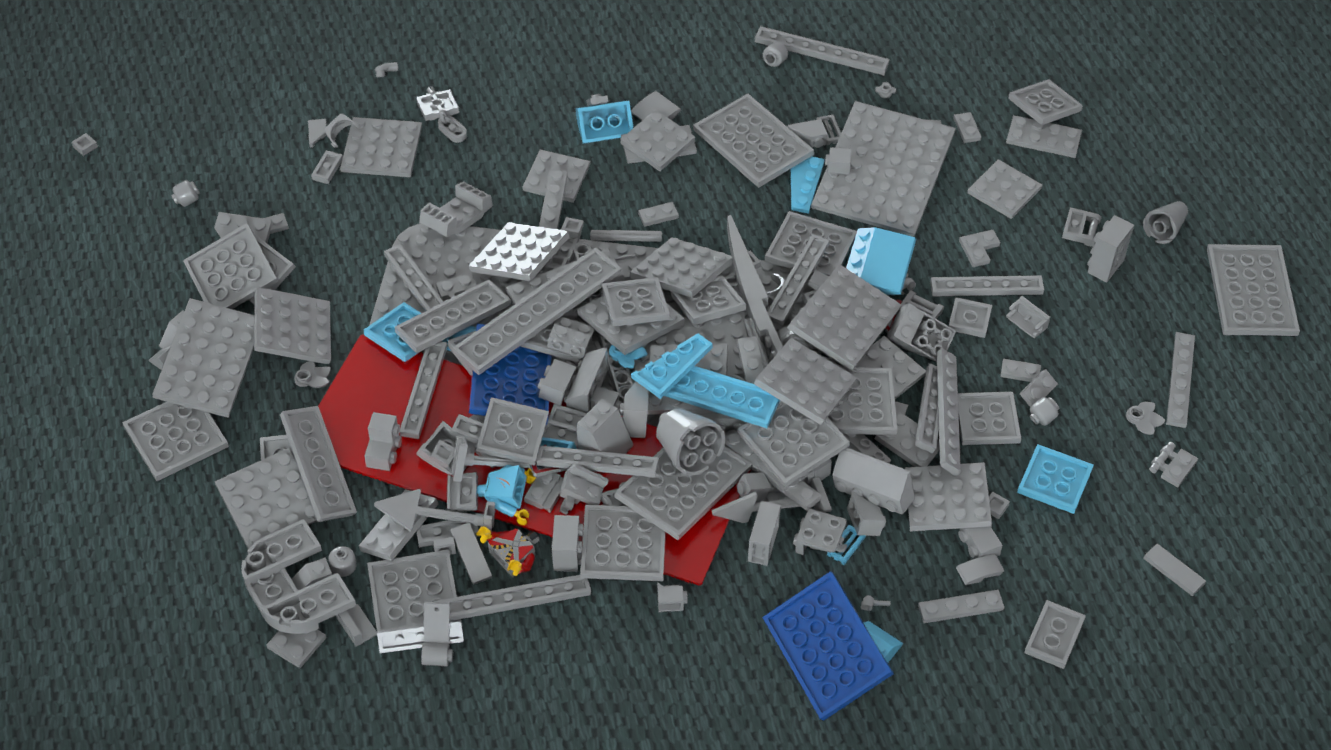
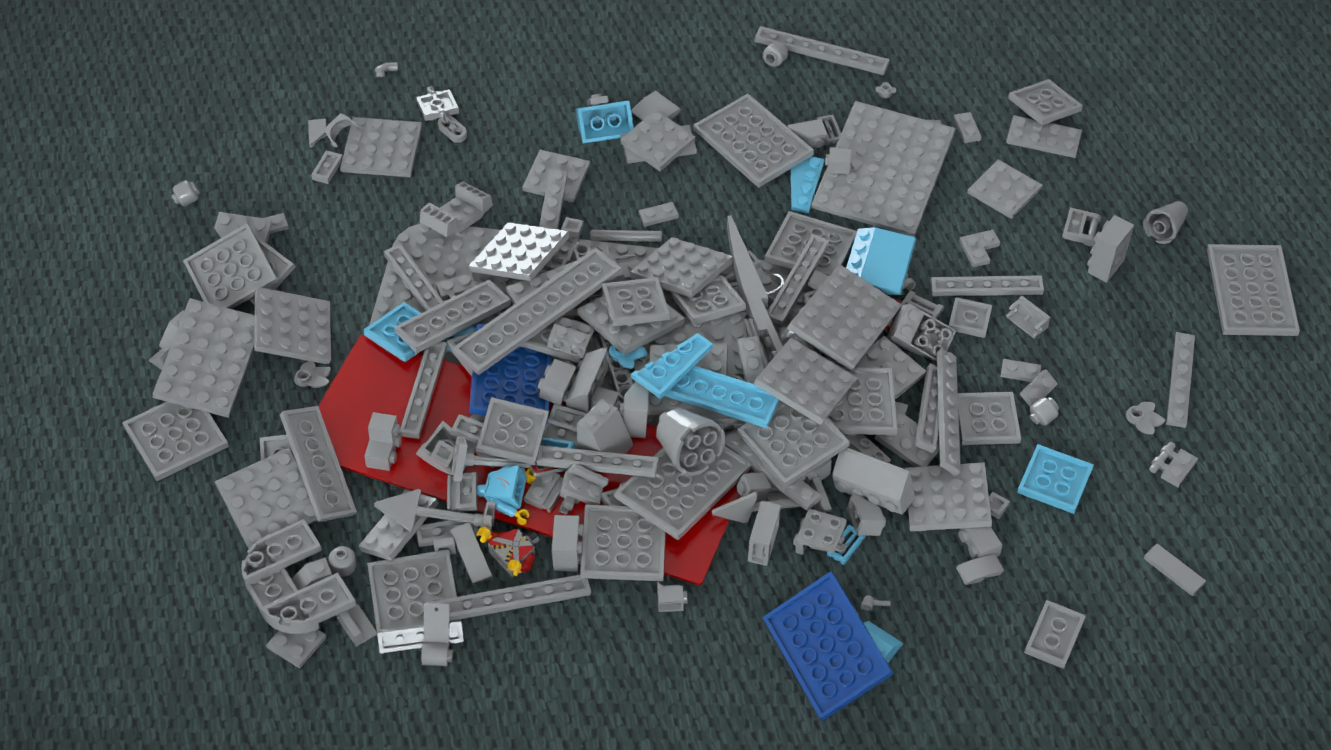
(84, 144): light grey plate -> none
(961, 606): light grey plate -> none

